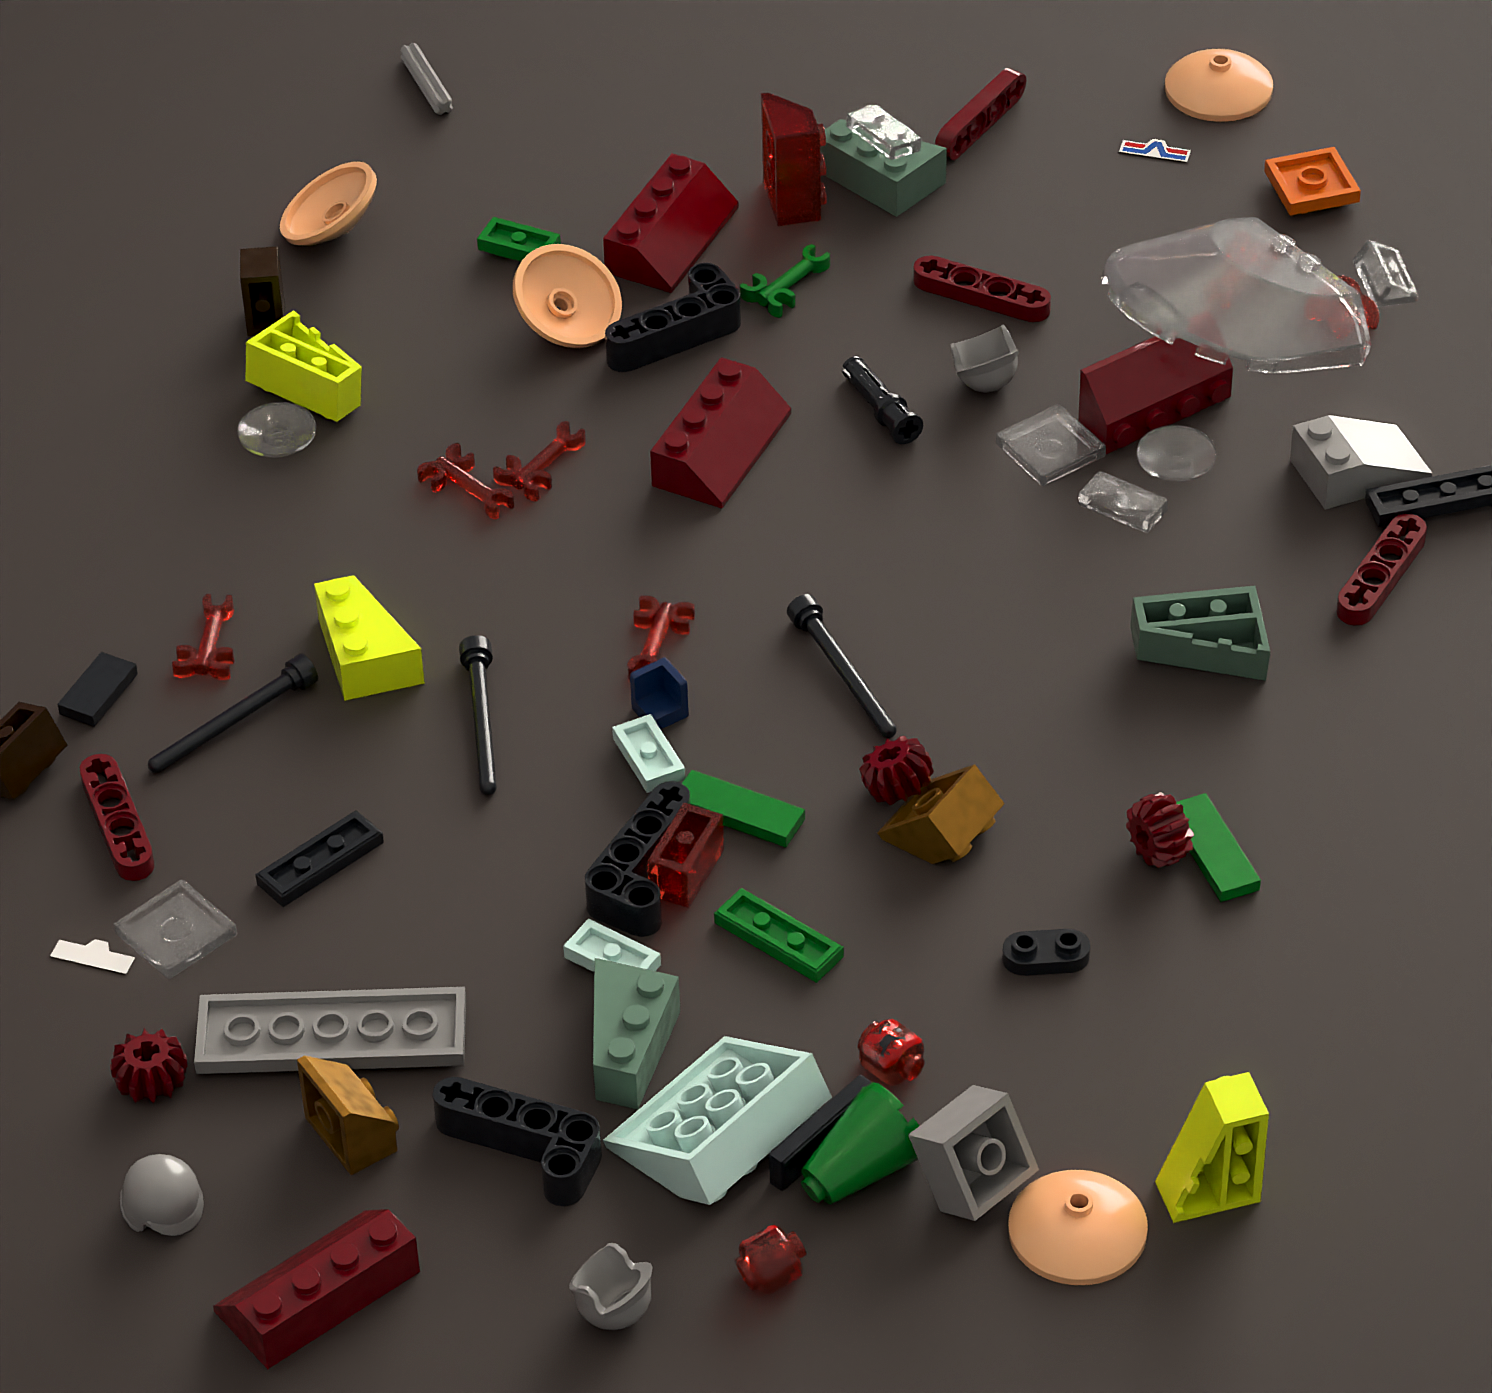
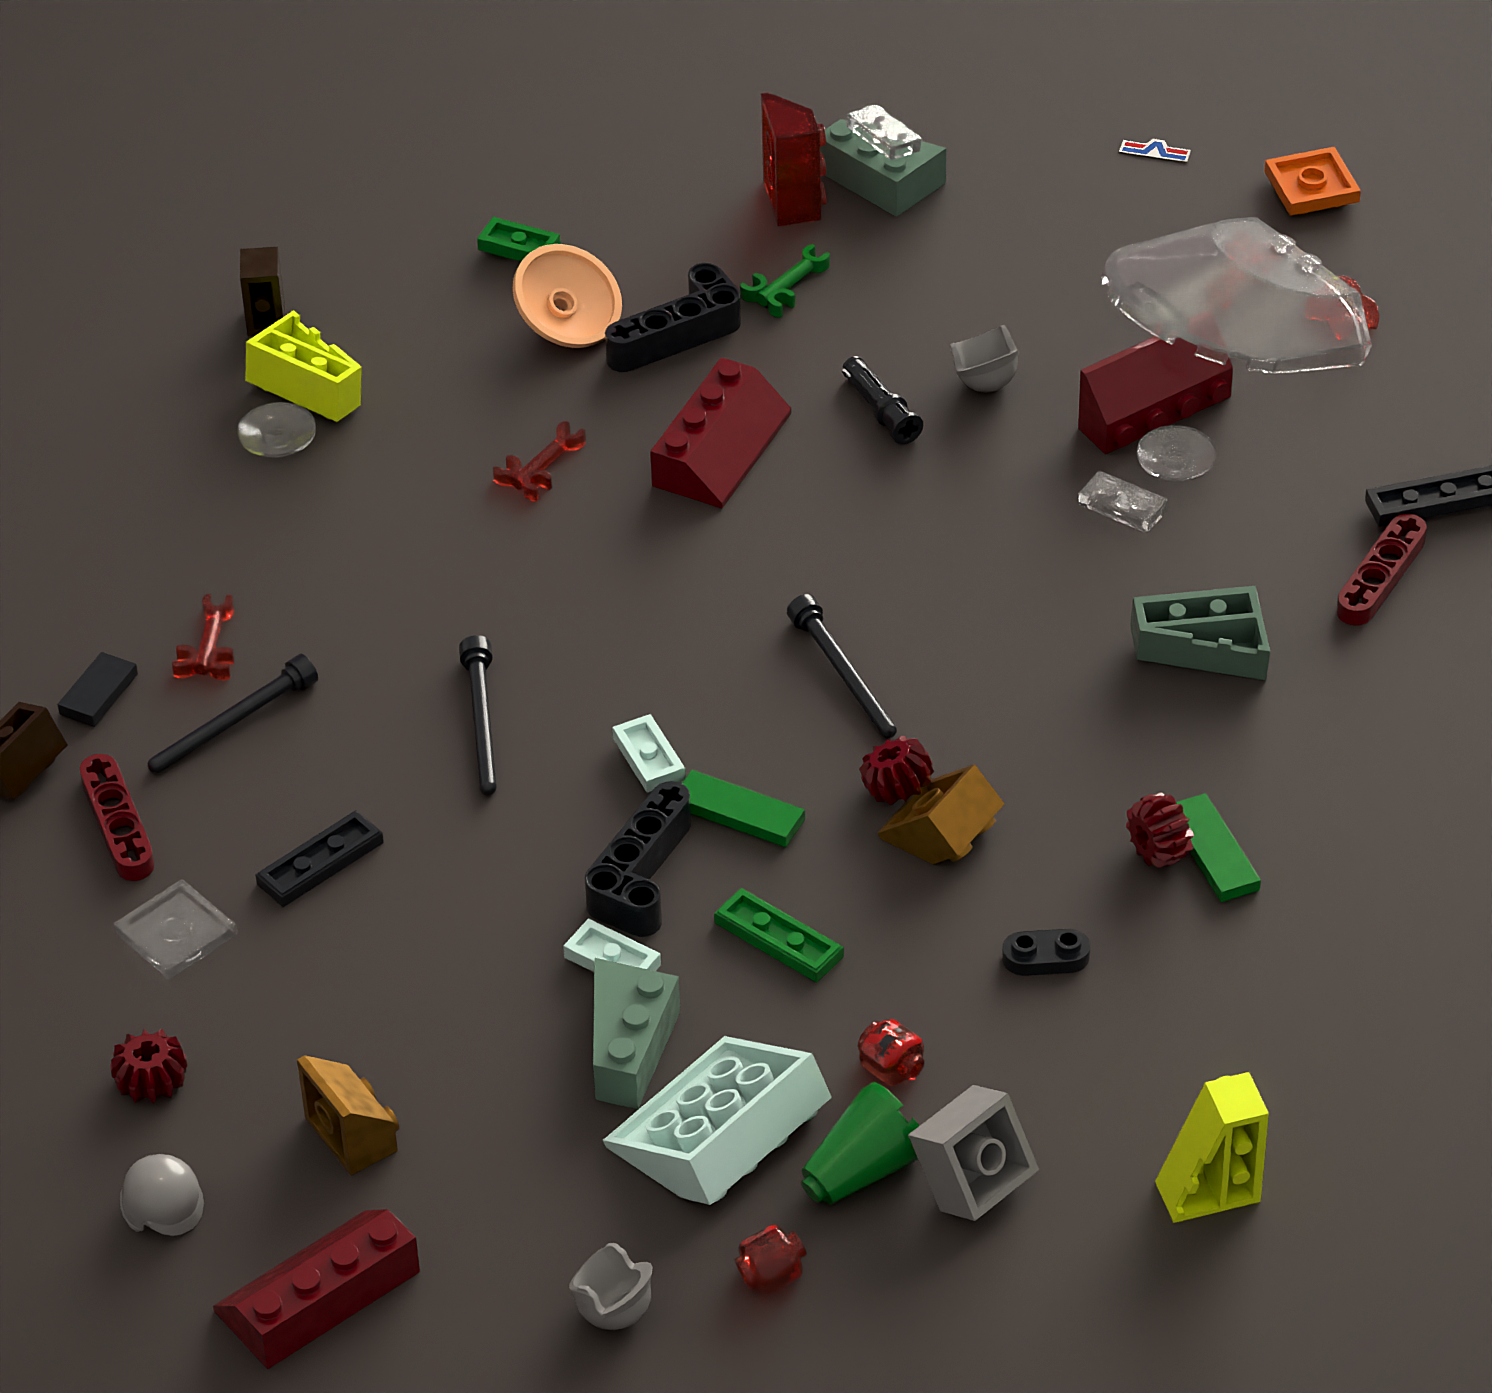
(93, 954): white sticker -> none
(329, 204): light nougat dish -> none
(338, 1026): light grey plate -> none
(365, 641): neon yellow wedge -> none
(426, 79): light grey axle -> none
(456, 469): clear red bar -> none
(523, 1126): black beam -> none
(659, 619): clear red bar -> none
(660, 692): dark blue panel -> none
(669, 224): dark red slope -> none
(687, 854): clear red brick -> none
(795, 1151): black tile -> none
(981, 112): dark red beam -> none
(1022, 298): dark red beam -> none
(1050, 444): clear tile -> none
(1072, 1242): light nougat dish -> none
(1218, 85): light nougat dish -> none
(1351, 455): light grey slope -> none
(1384, 275): clear slope -> none

